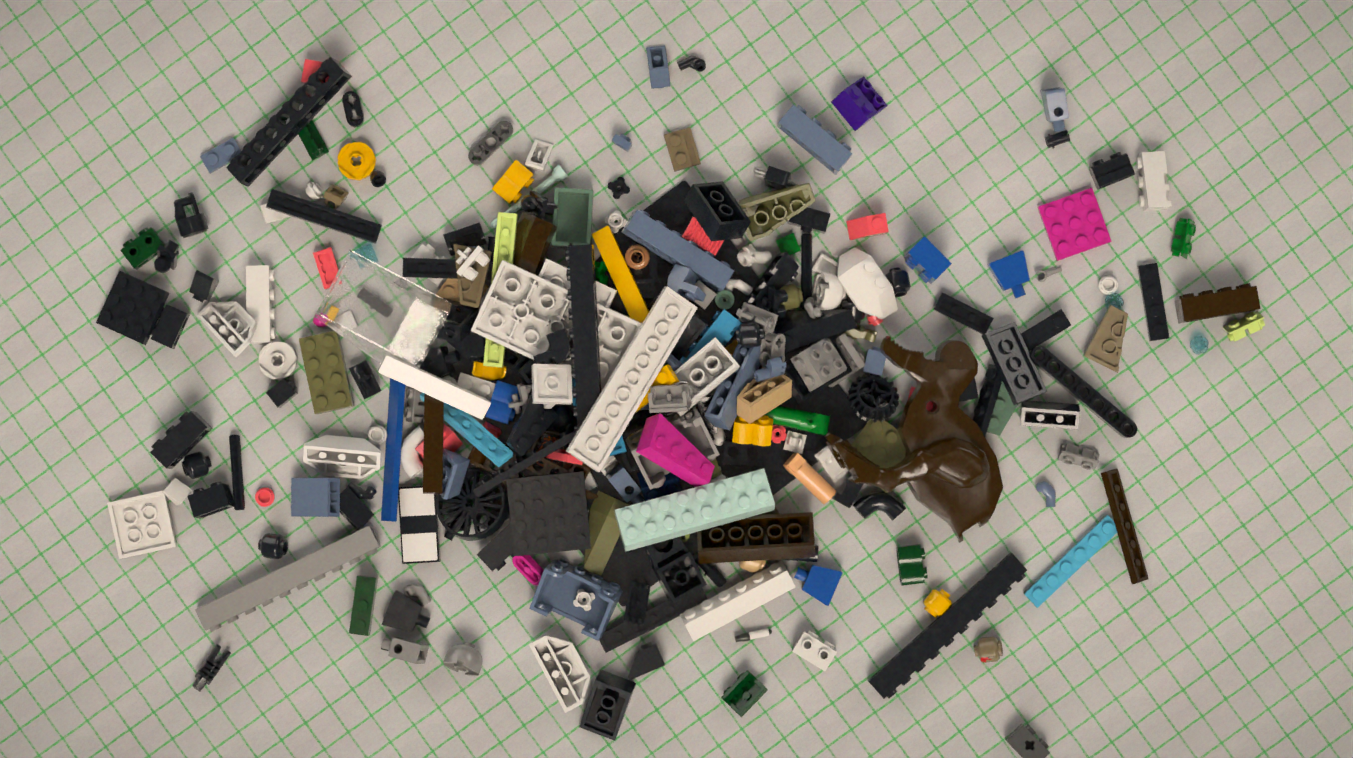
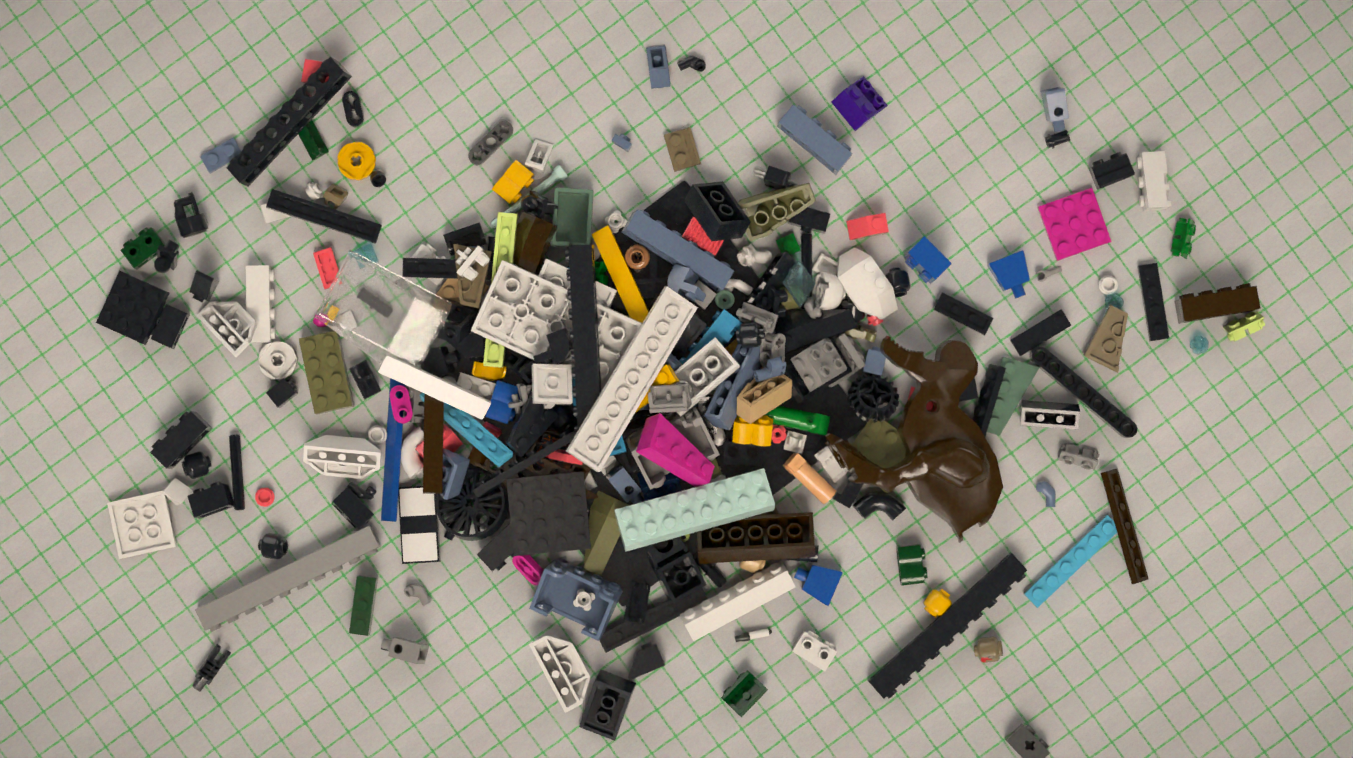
(315, 497): sand blue brick -> none
(401, 404): none -> dark pink plate
(404, 613): black torso -> none
(464, 658): light grey cylinder -> none
(613, 187): black plate -> none
(799, 283): none -> clear light blue piece
(1014, 363): black plate -> none

